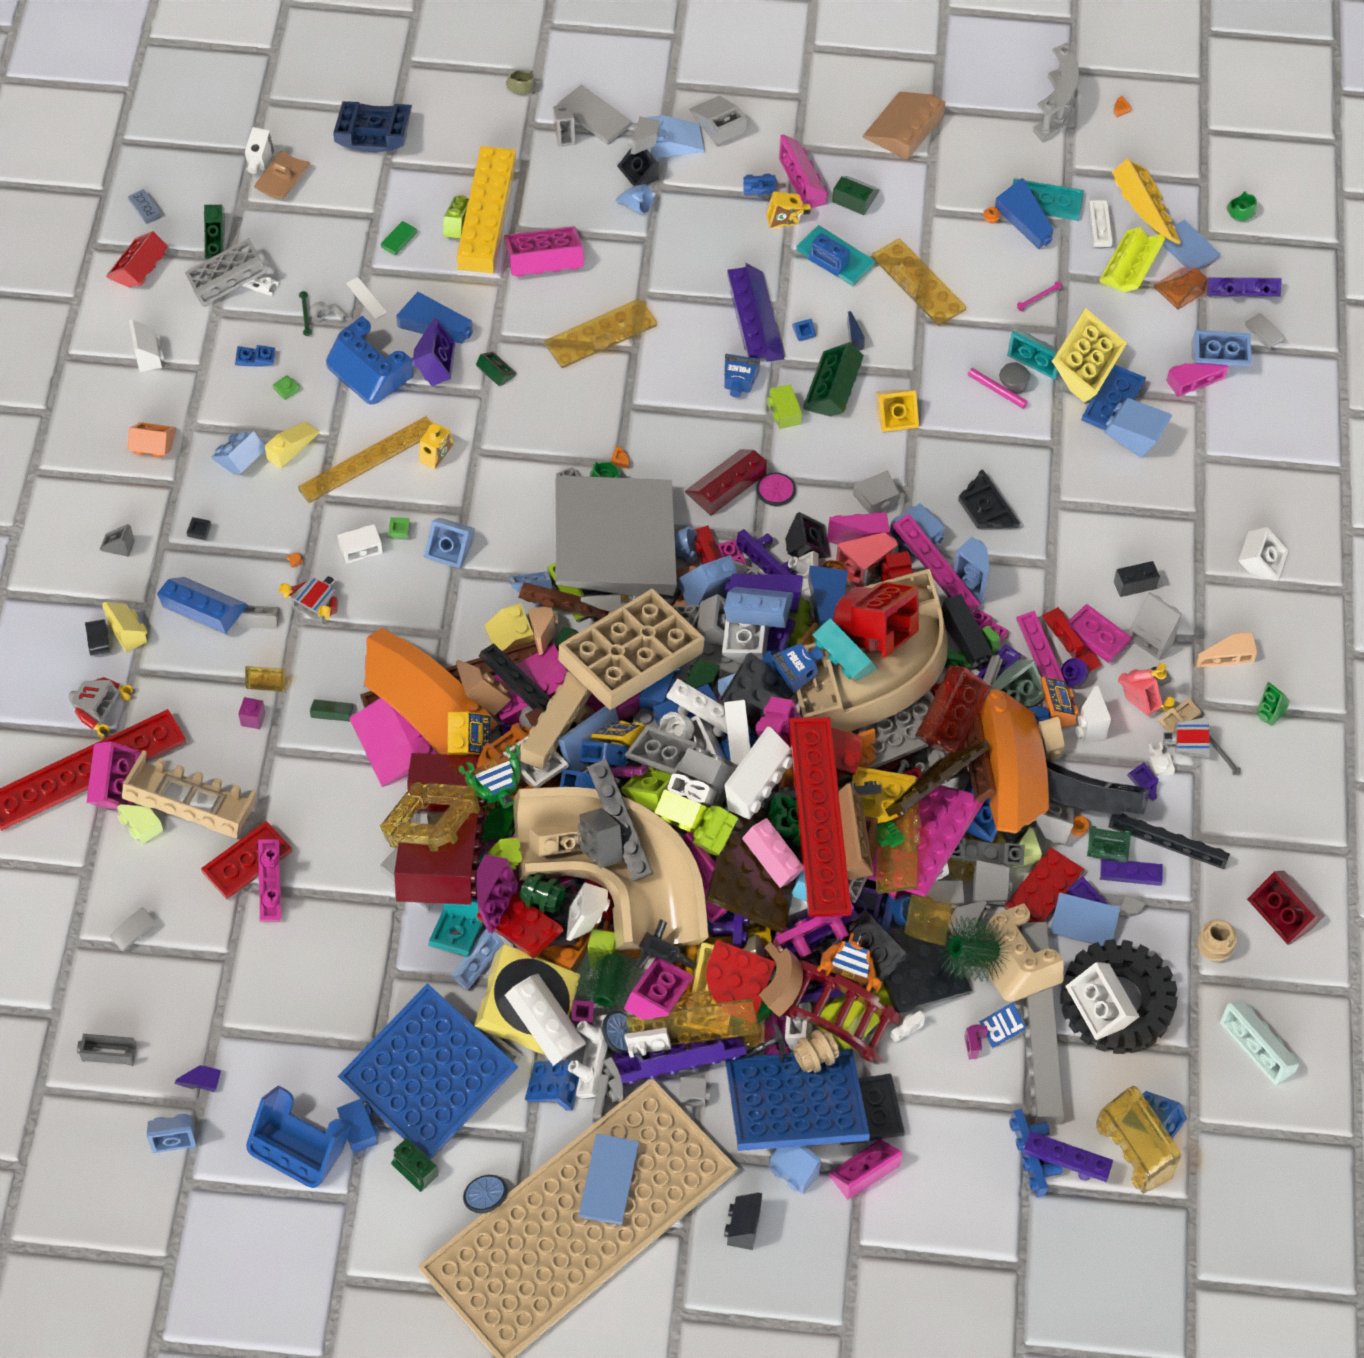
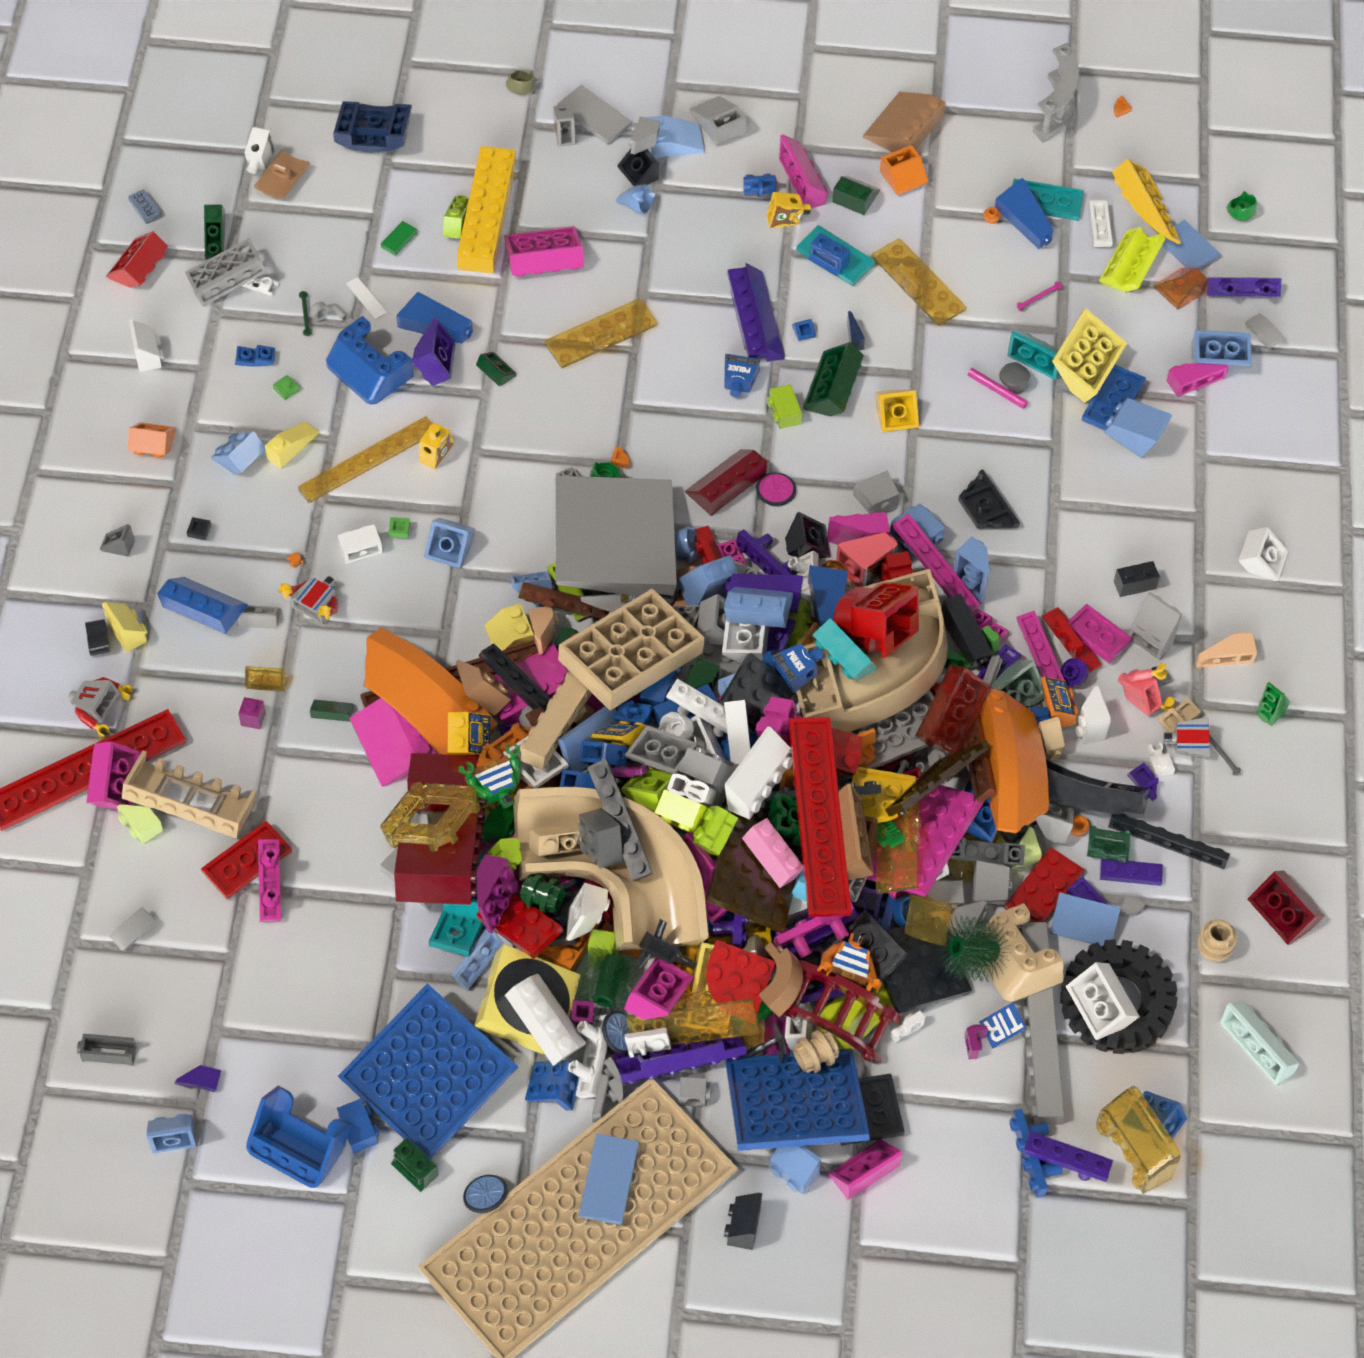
(634, 712): none -> blue hips
(903, 170): none -> orange slope

